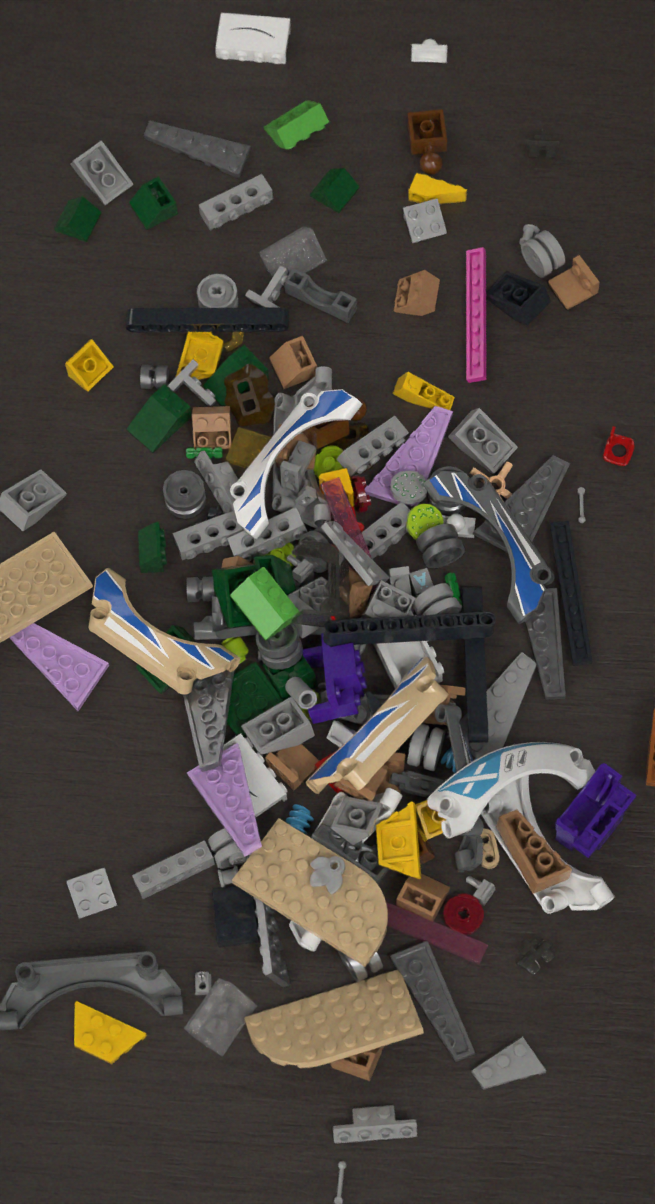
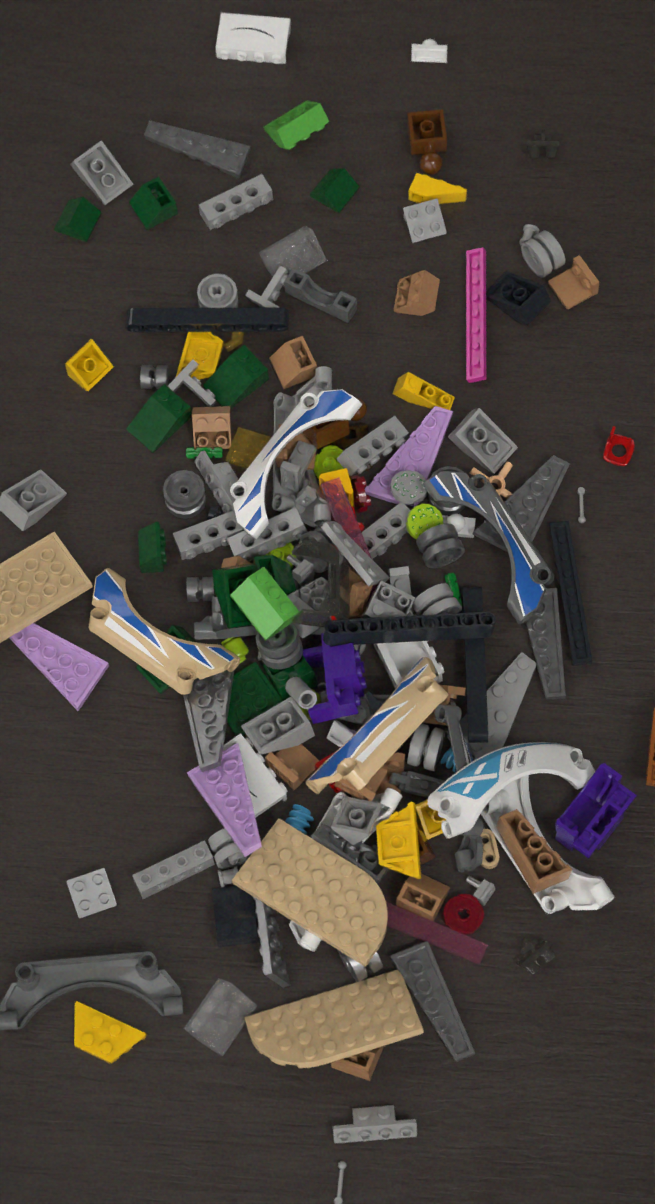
(202, 978): light grey piece -> none
(258, 392): dark brown piece -> none
(326, 875): light grey plate -> none
(420, 581): light grey brick -> none
(509, 1065): light grey wing -> none

